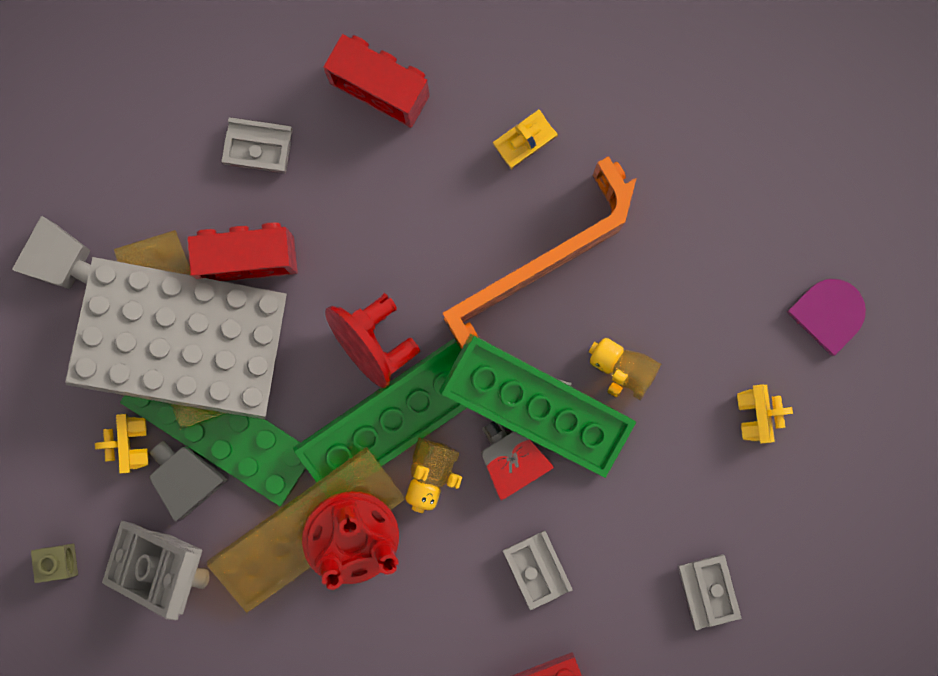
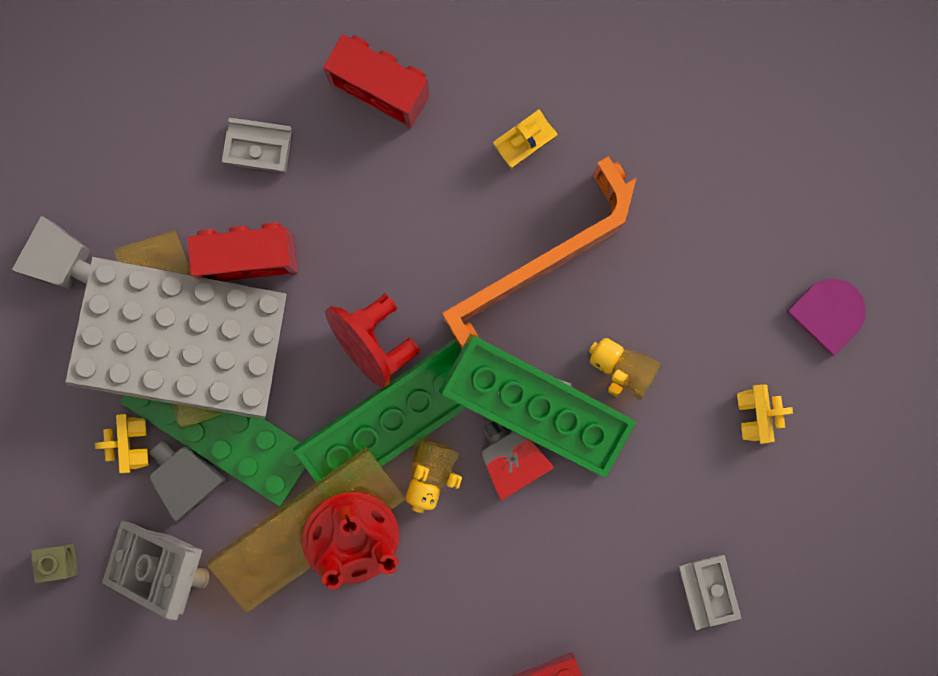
(537, 570): light grey plate -> none

